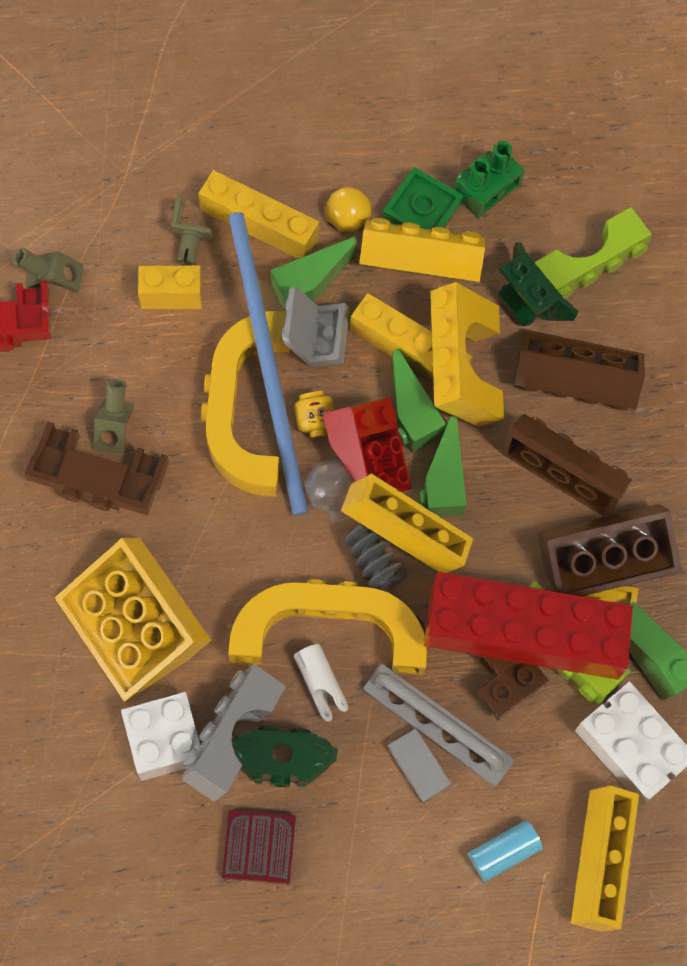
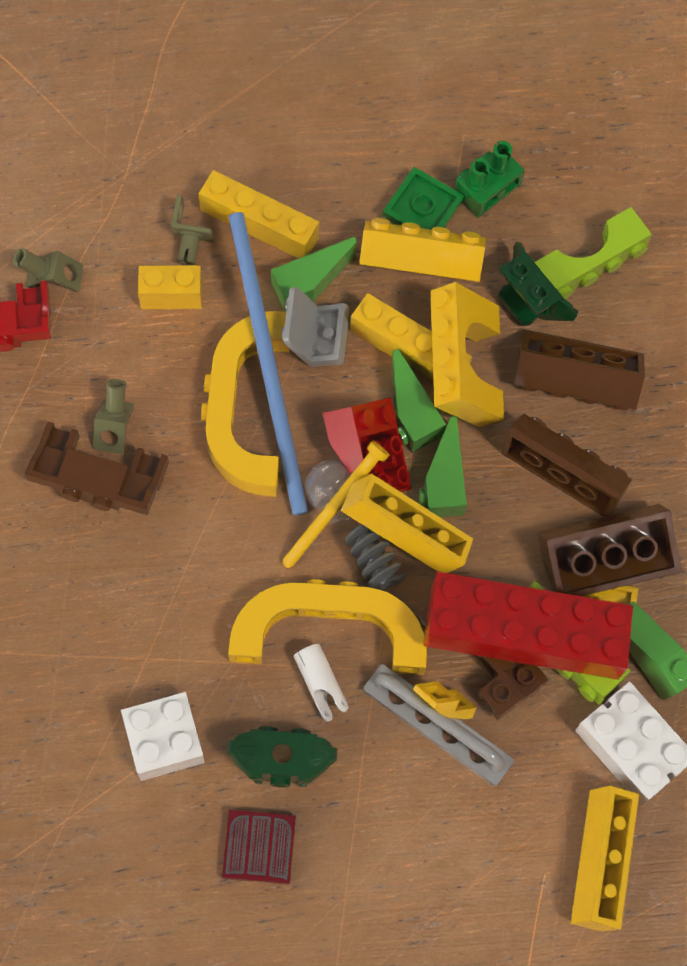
(132, 618): yellow slope -> none
(214, 763): light grey arch -> none
(310, 412): yellow head -> none
(348, 209): yellow hair -> none
(375, 454): none -> yellow bar
(419, 765): light grey tile -> none
(446, 702): none -> yellow slope
(505, 850): medium azure brick -> none

